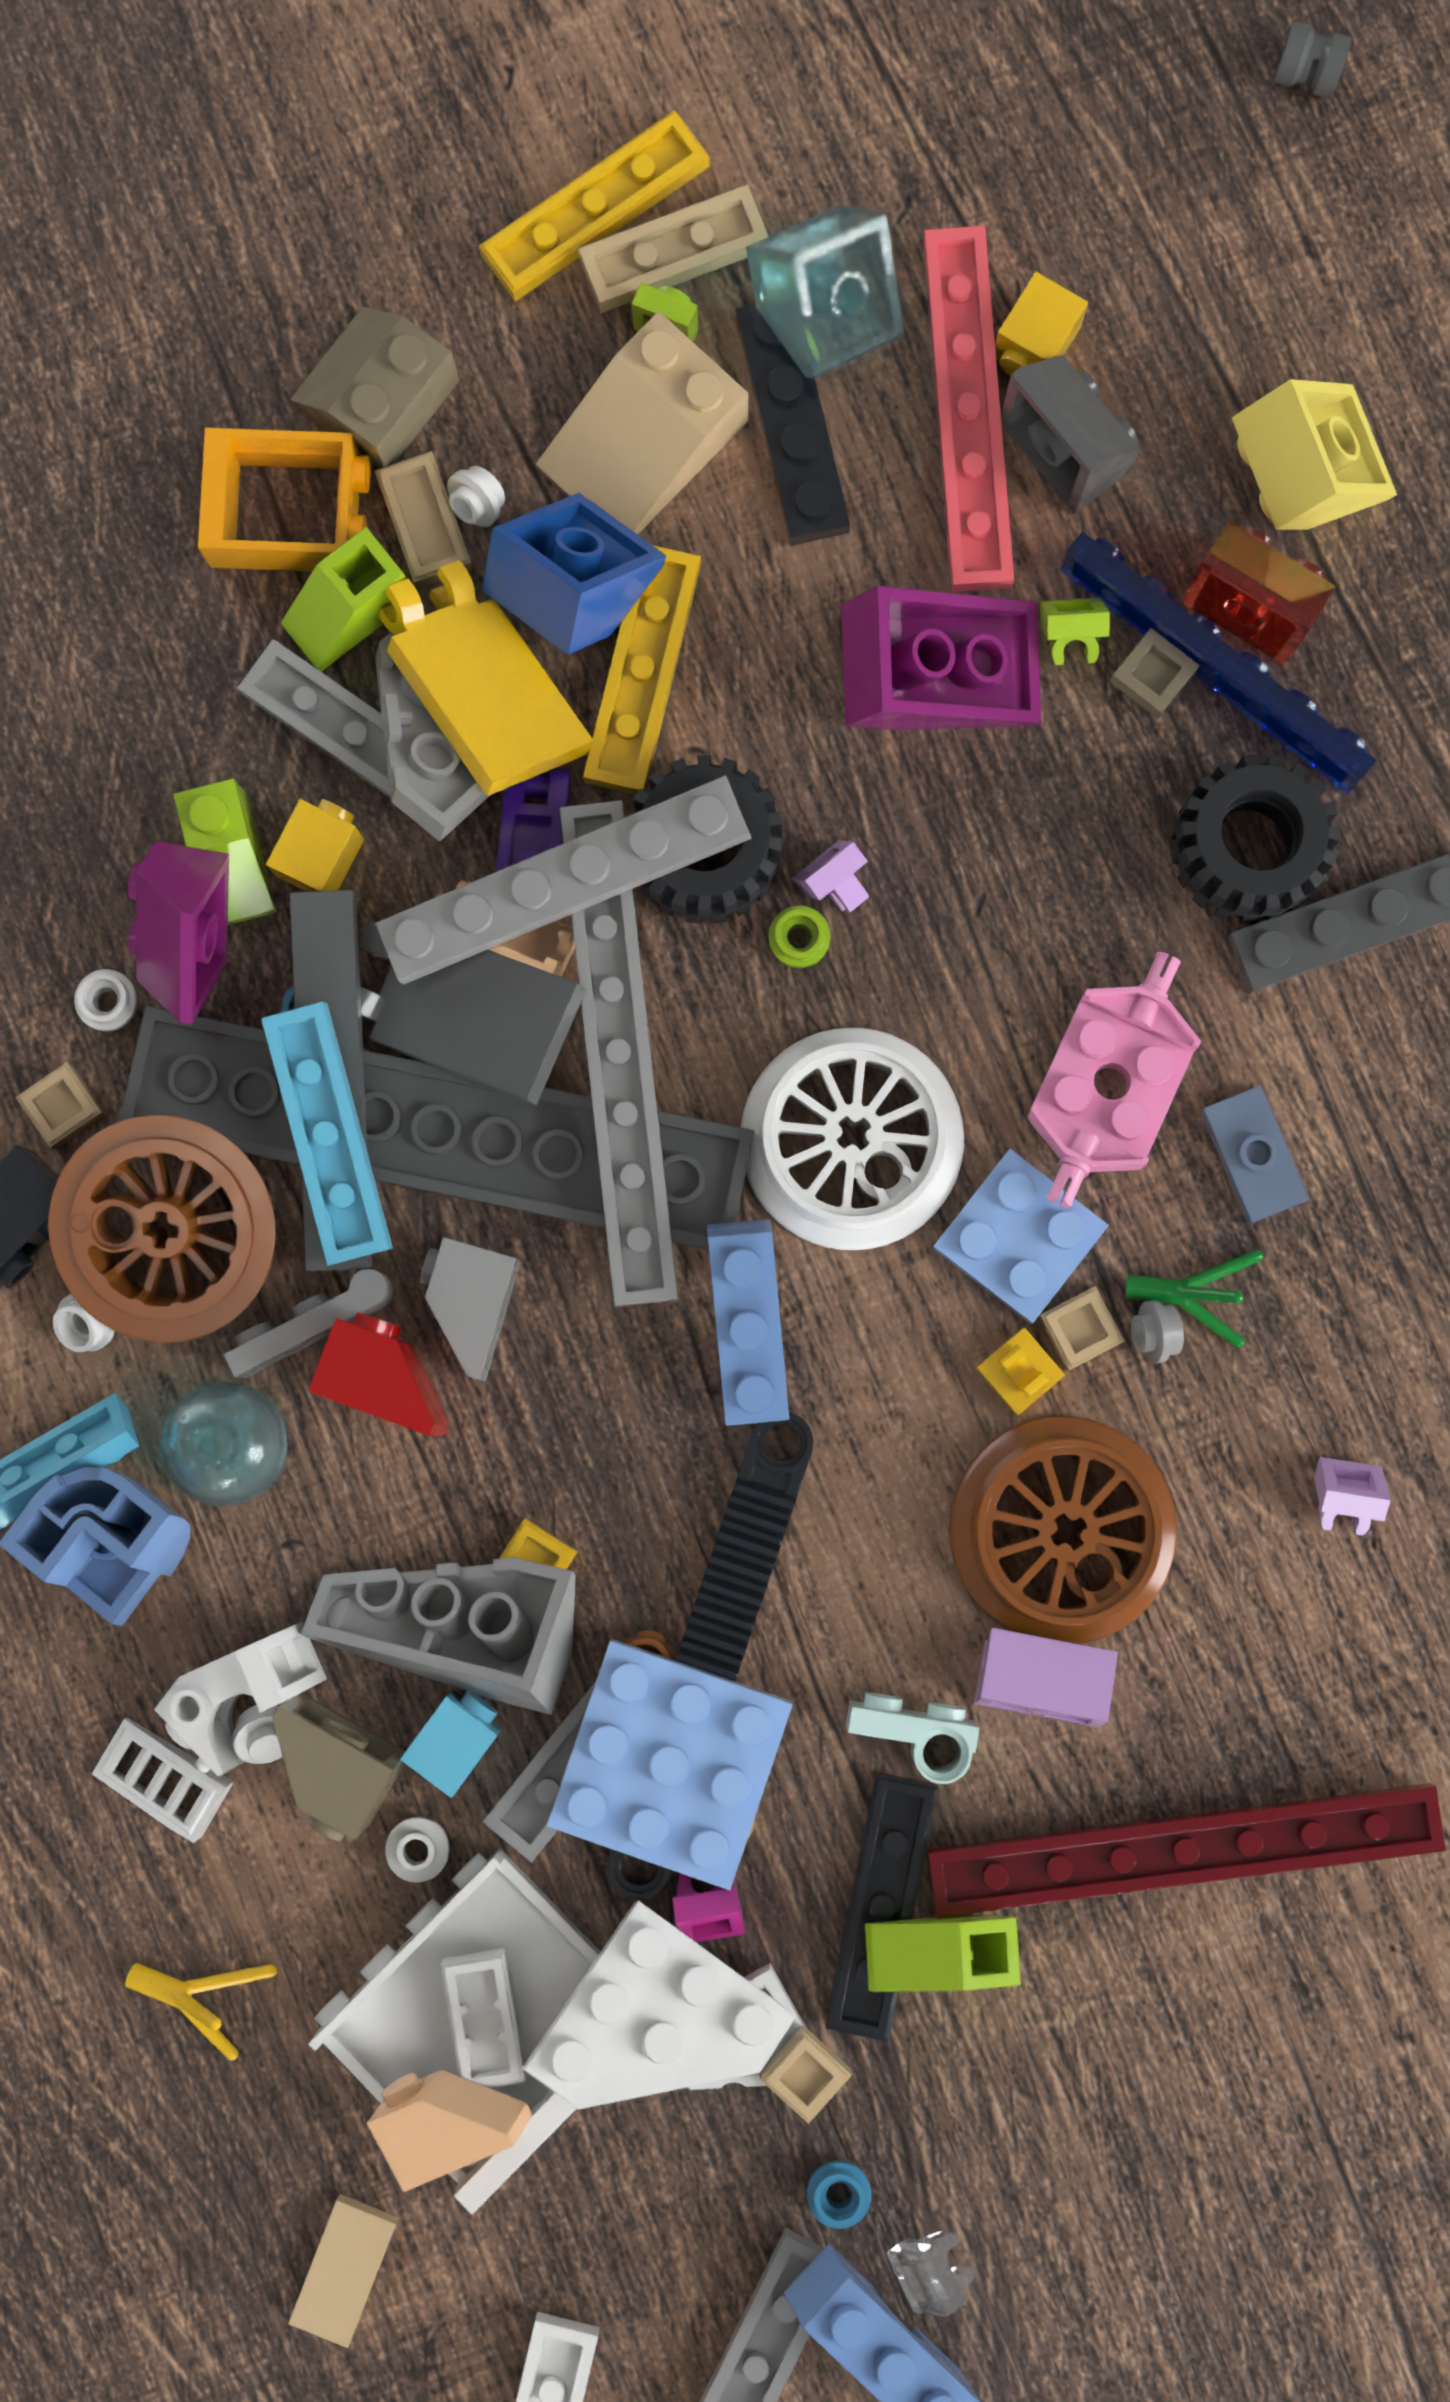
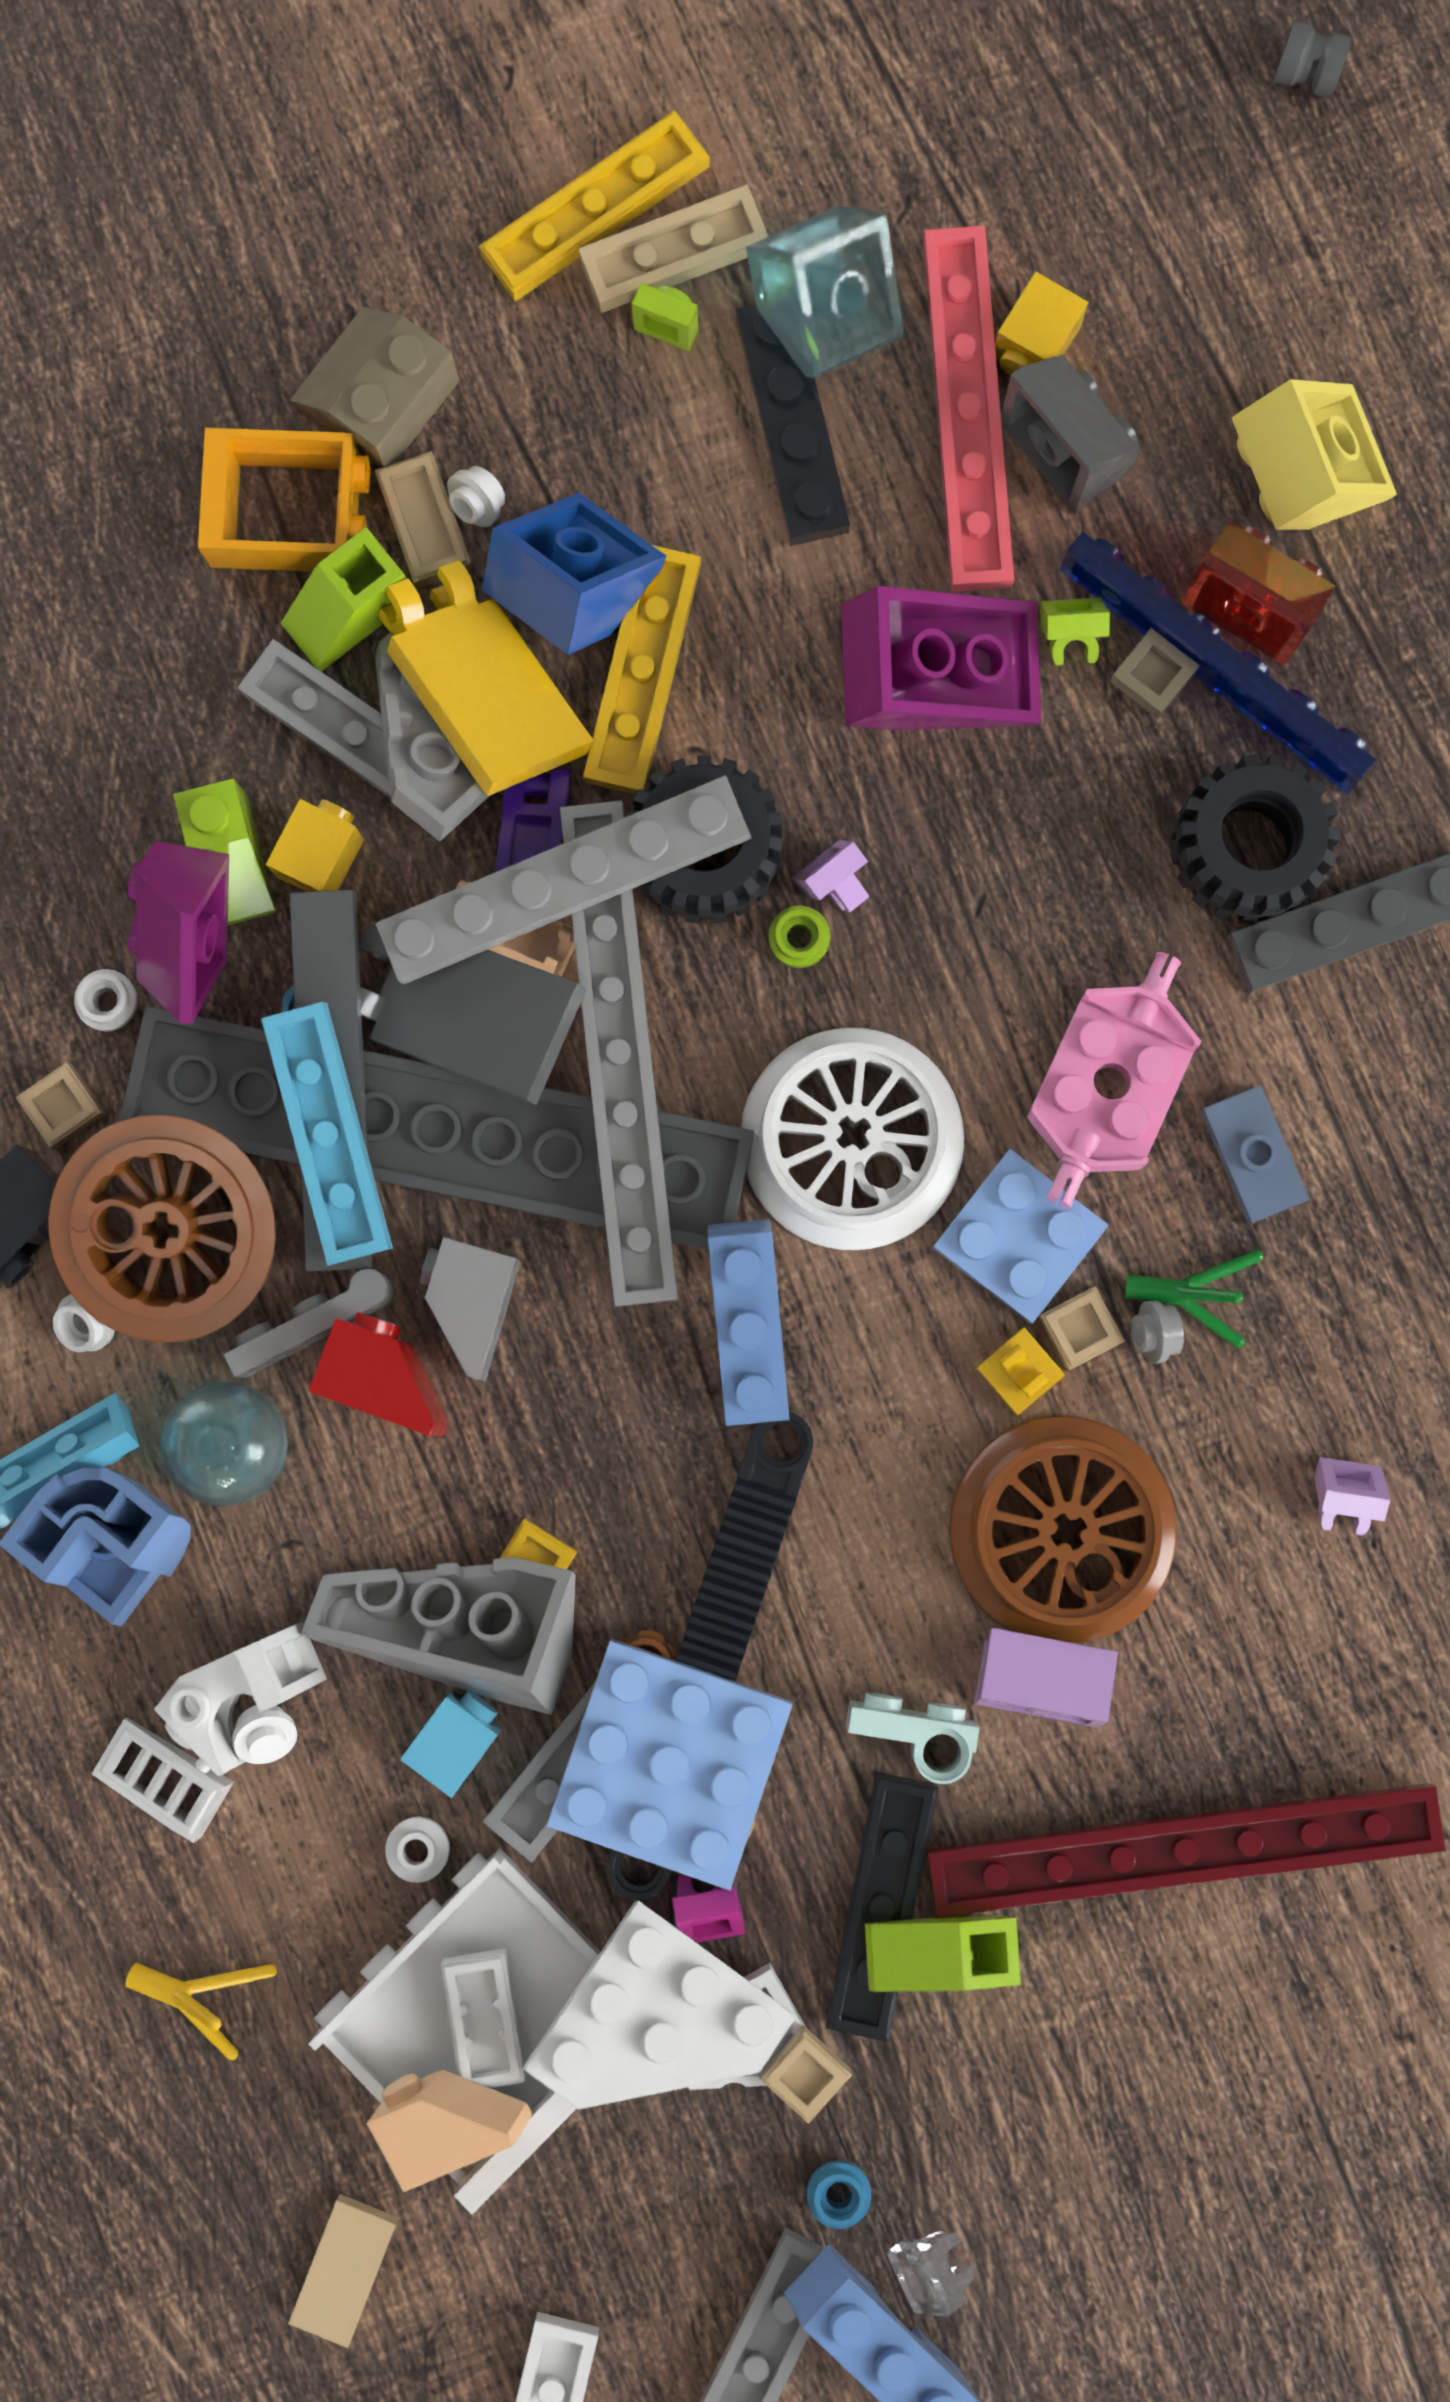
(334, 1766): dark tan slope -> none
(646, 426): tan slope -> none

